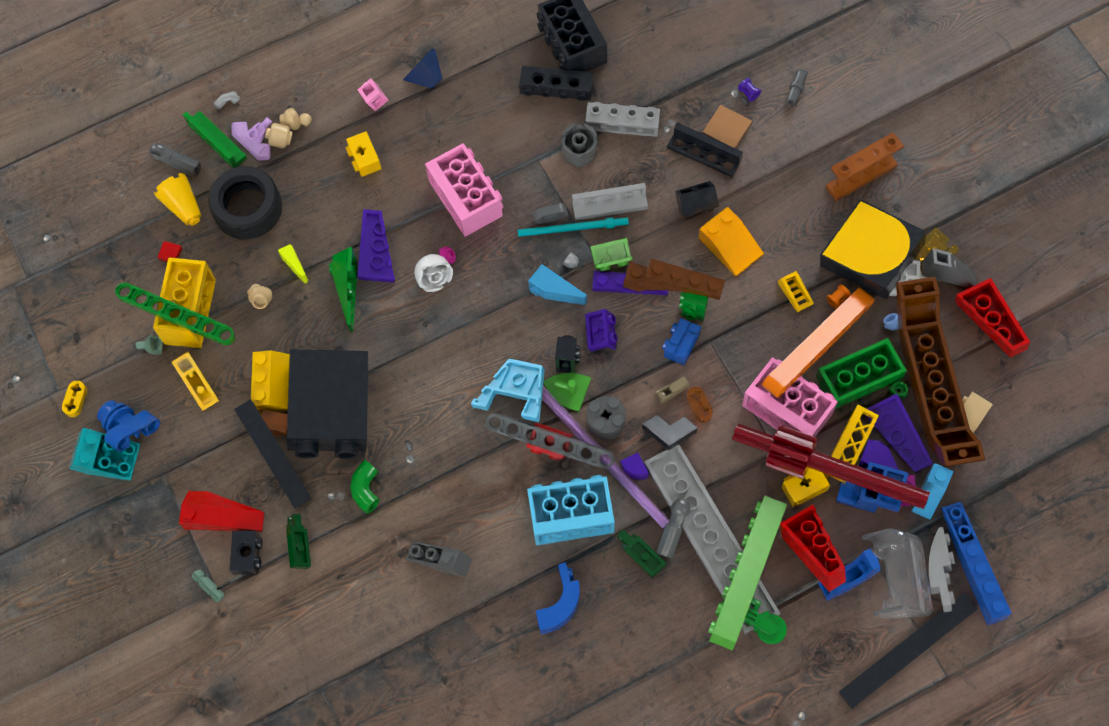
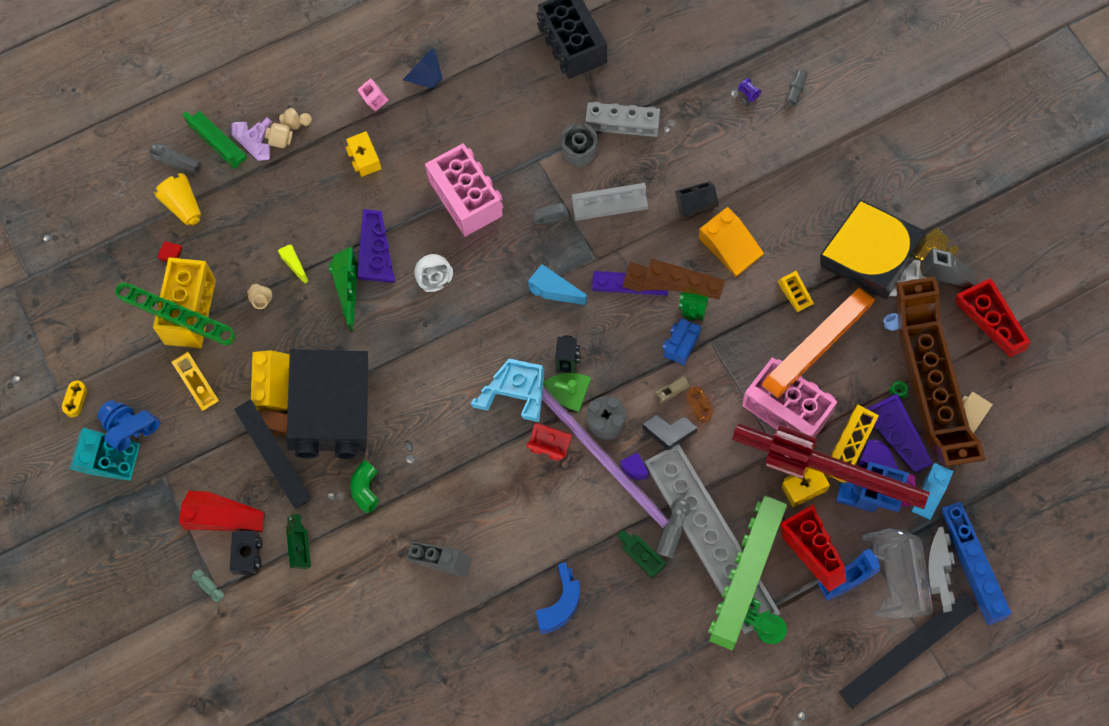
(152, 345): sand green piece -> none
(224, 98): light grey arm -> none
(238, 180): black tyre -> none
(448, 254): dark pink plate -> none
(550, 76): black brick -> none
(560, 439): dark grey beam -> none
(571, 261): light grey hinge -> none
(589, 511): medium azure brick -> none
(601, 330): dark purple bracket -> none
(608, 223): teal bar -> none
(611, 253): bright green bracket -> none
(707, 144): black fence -> none
(727, 126): medium nougat tile -> none
(838, 296): orange bush -> none
(861, 373): green brick -> none
(864, 166): dark orange fence -> none

